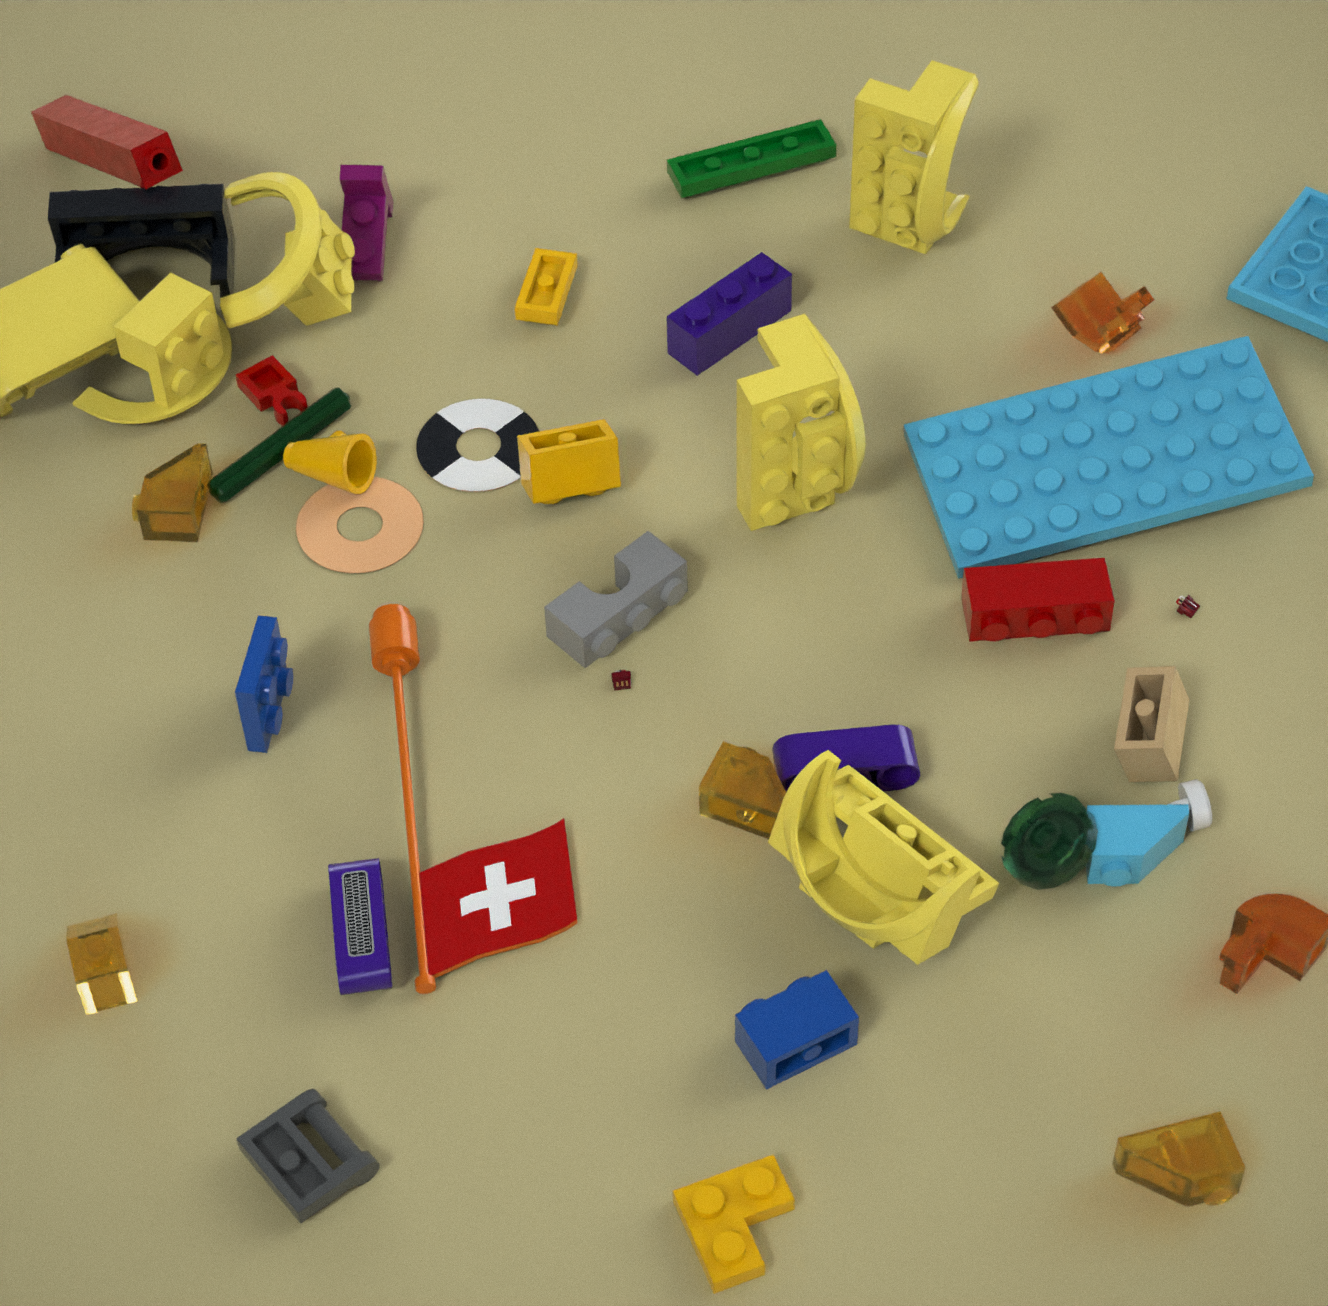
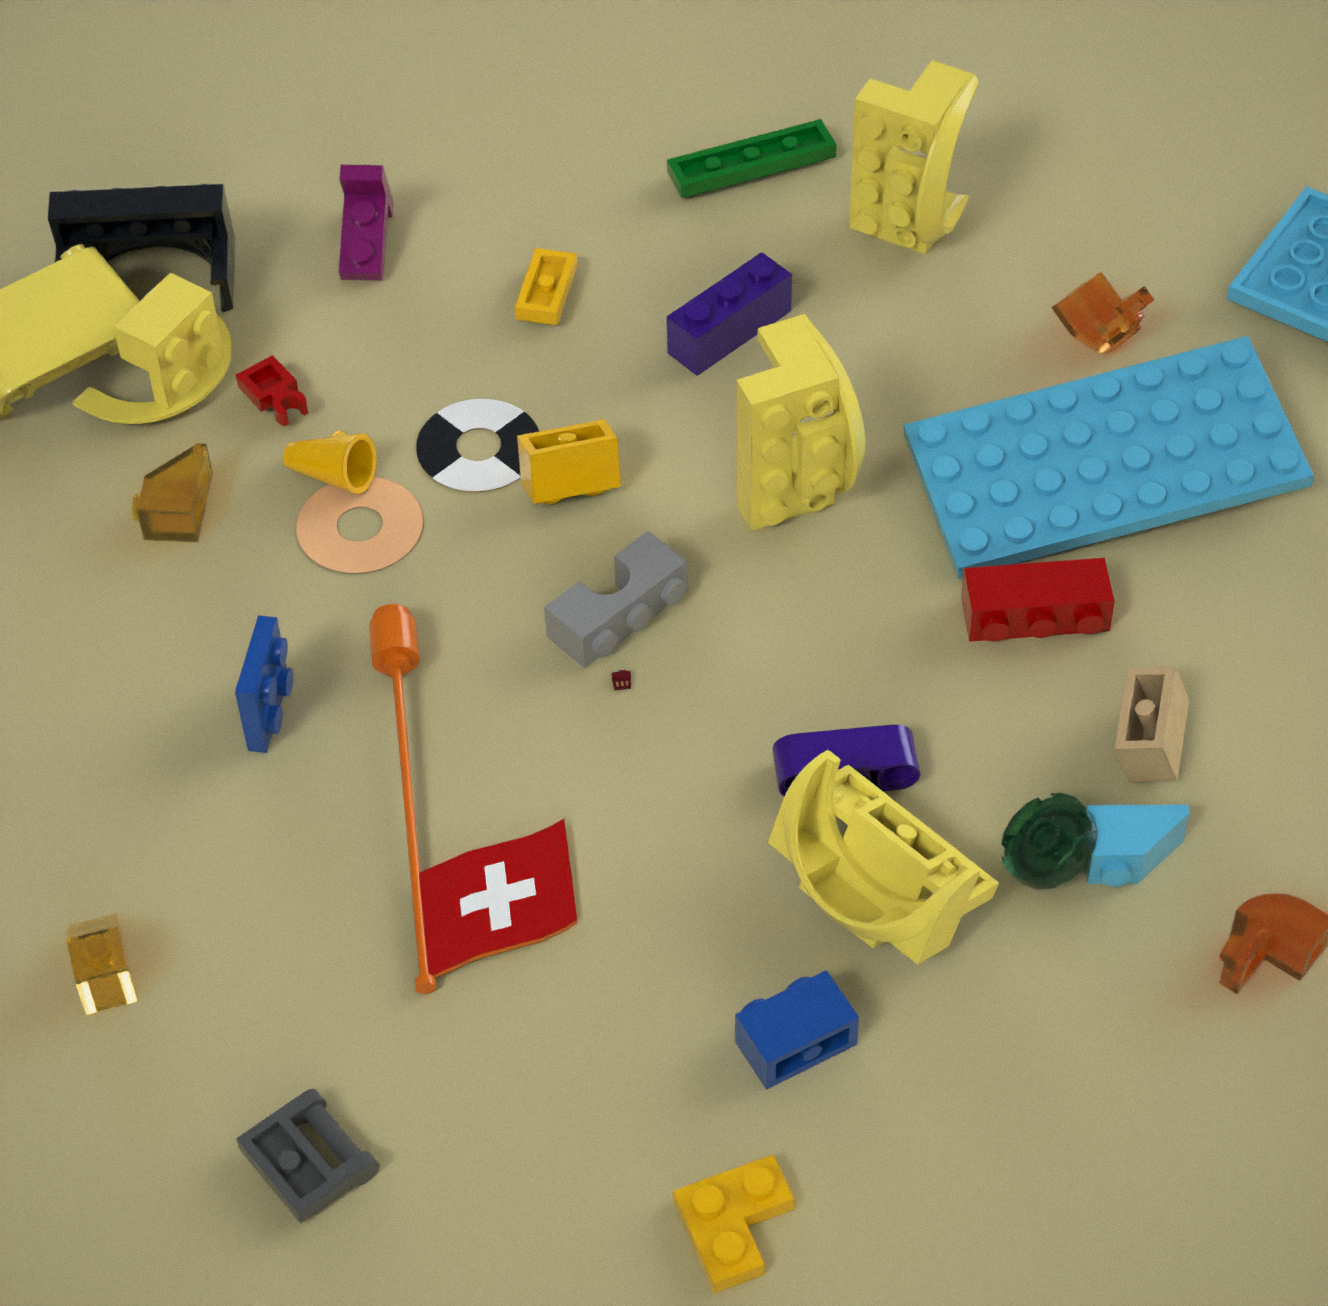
(107, 141): red brick -> none
(271, 449): dark green axle -> none
(317, 263): light yellow piece -> none
(360, 926): dark purple beam -> none
(741, 790): clear yellow slope -> none
(1184, 1161): clear yellow slope -> none
(1187, 606): dark red piece -> none
(1196, 797): white tile -> none

